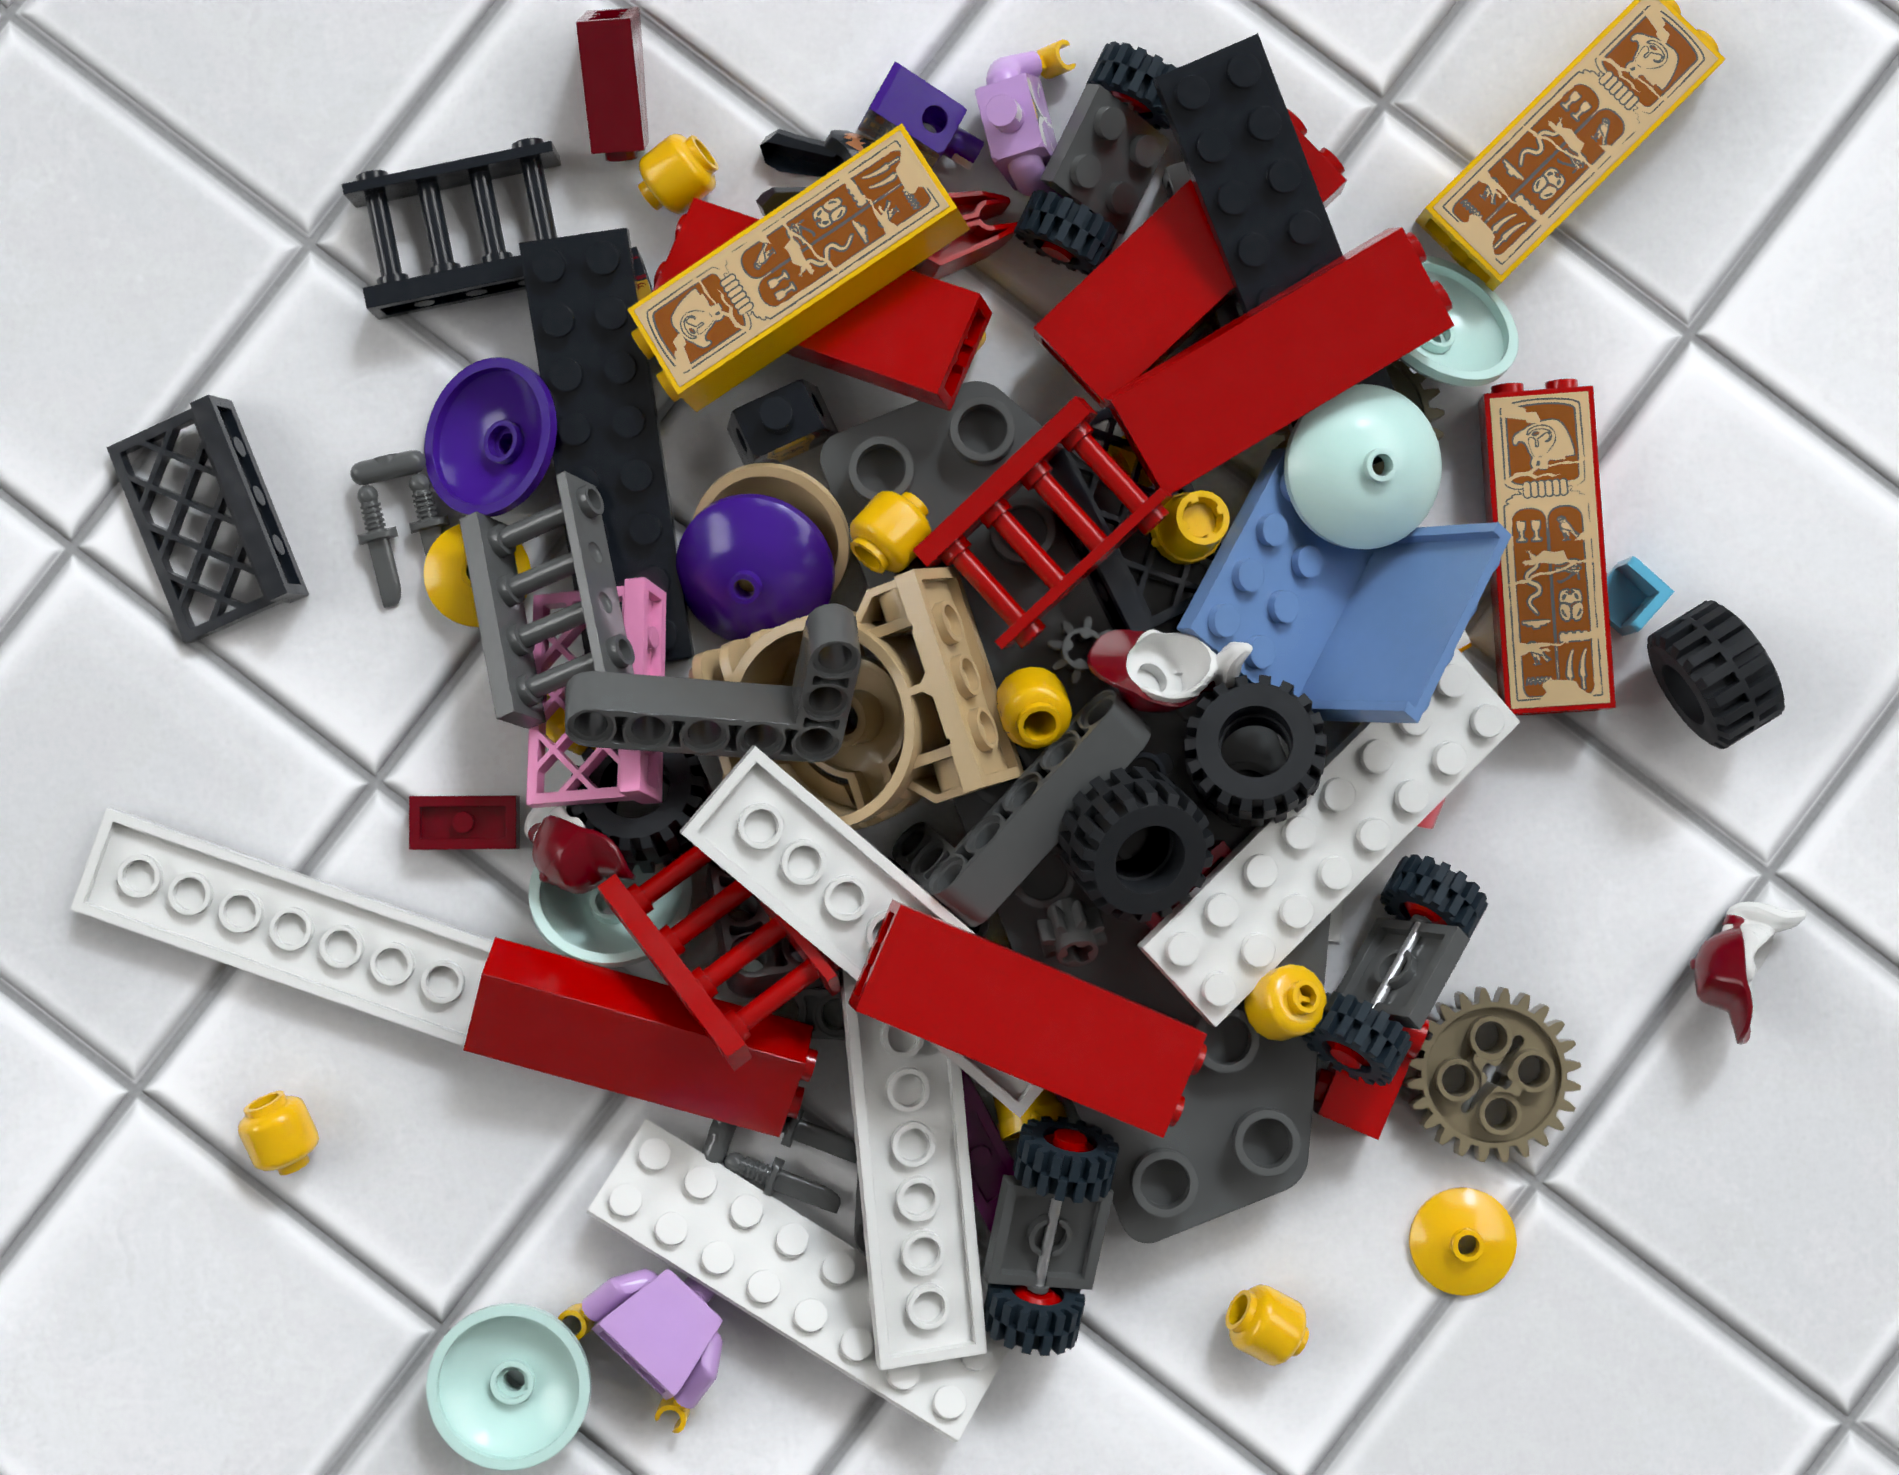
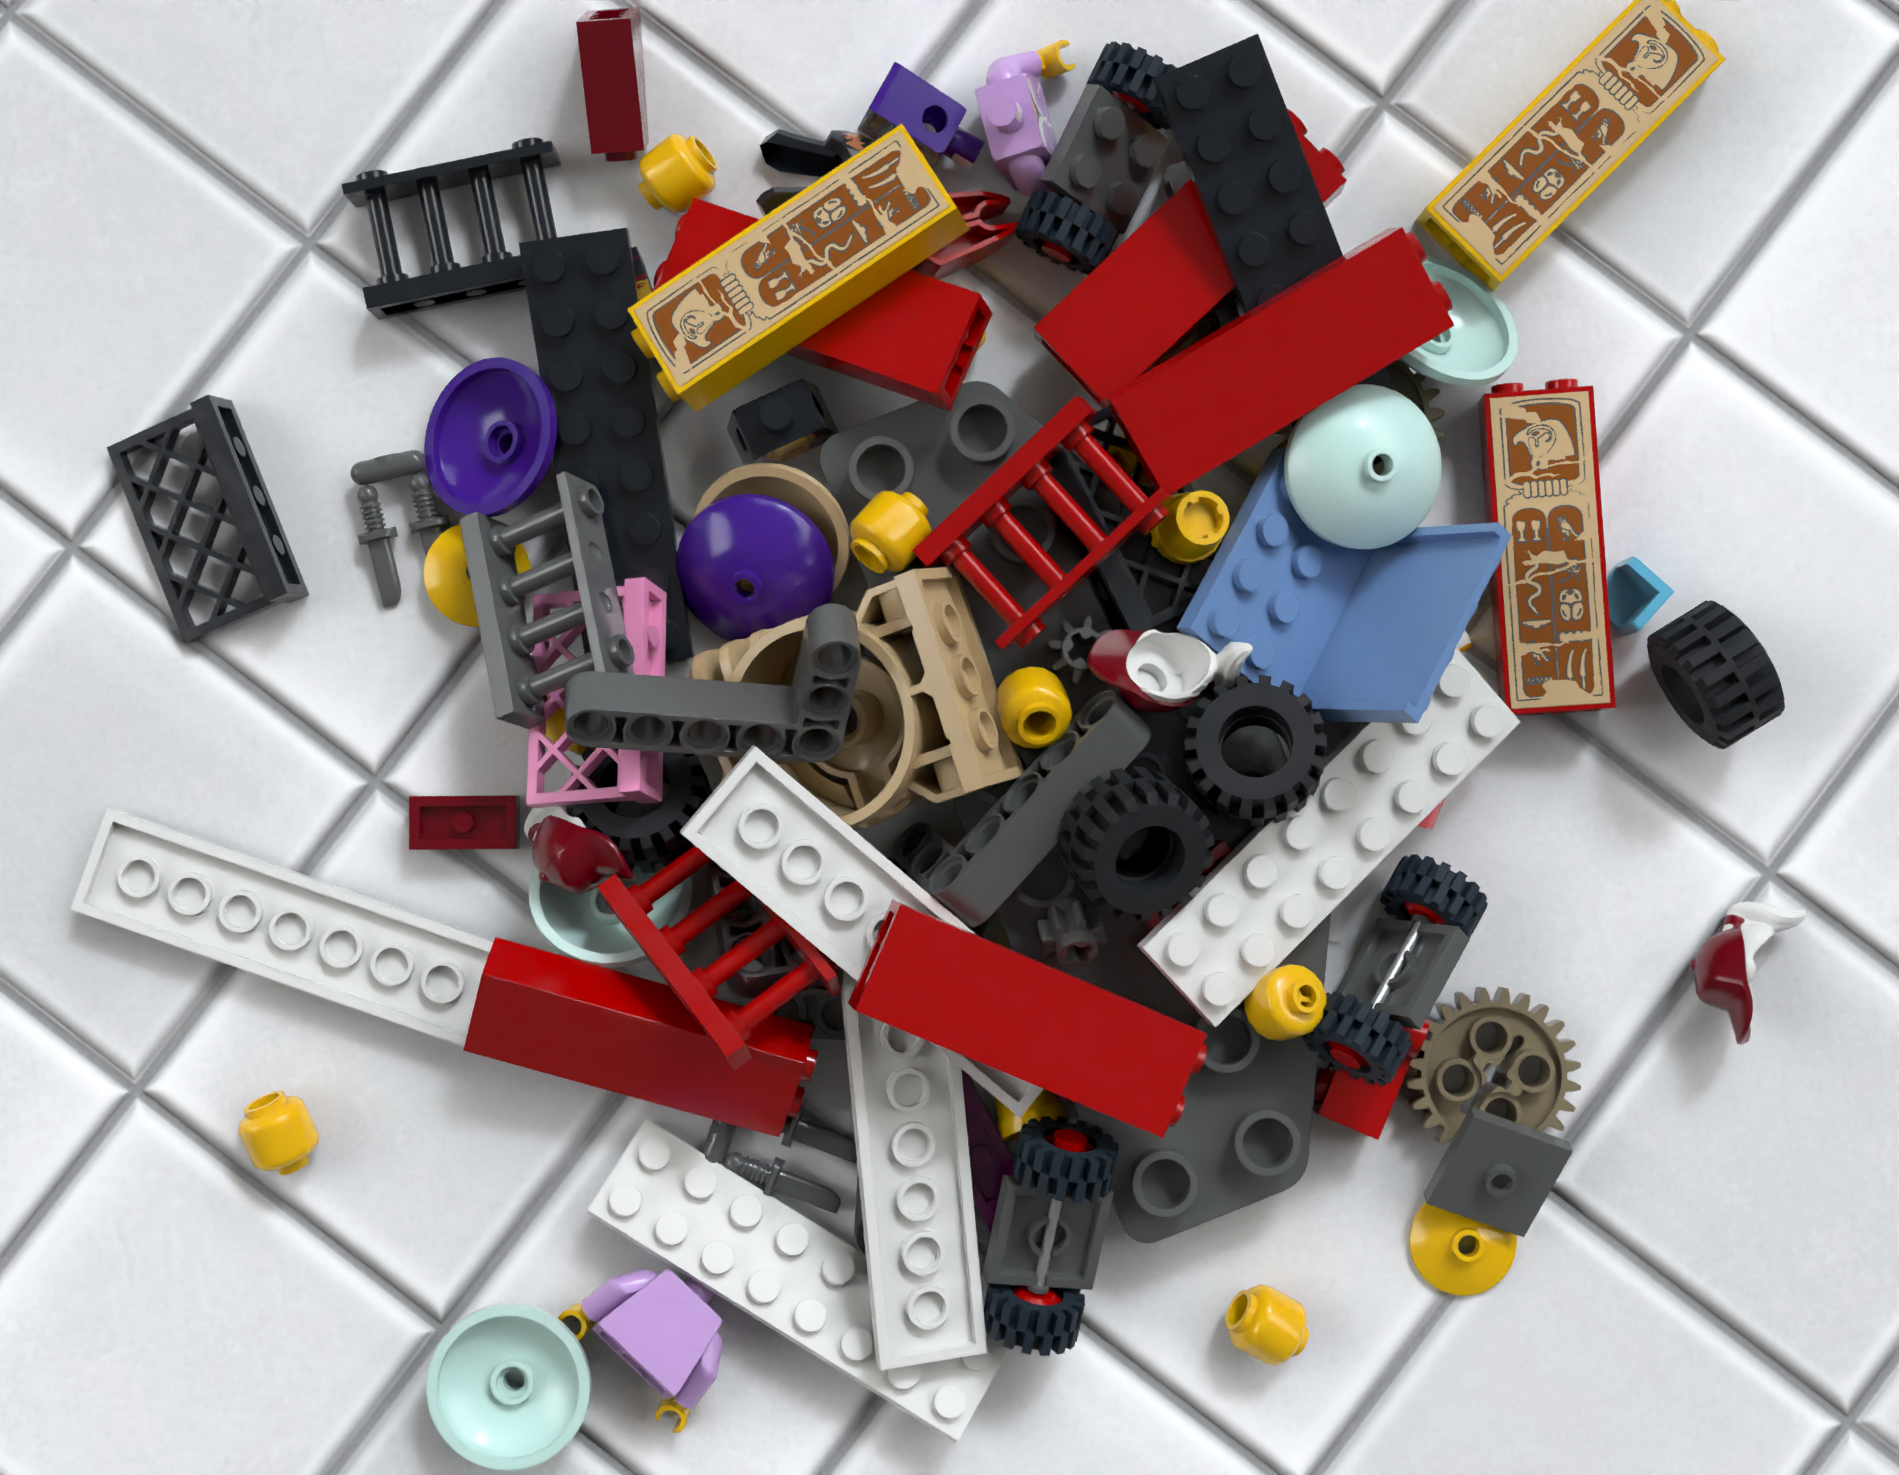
(1497, 1172): none -> dark grey plate

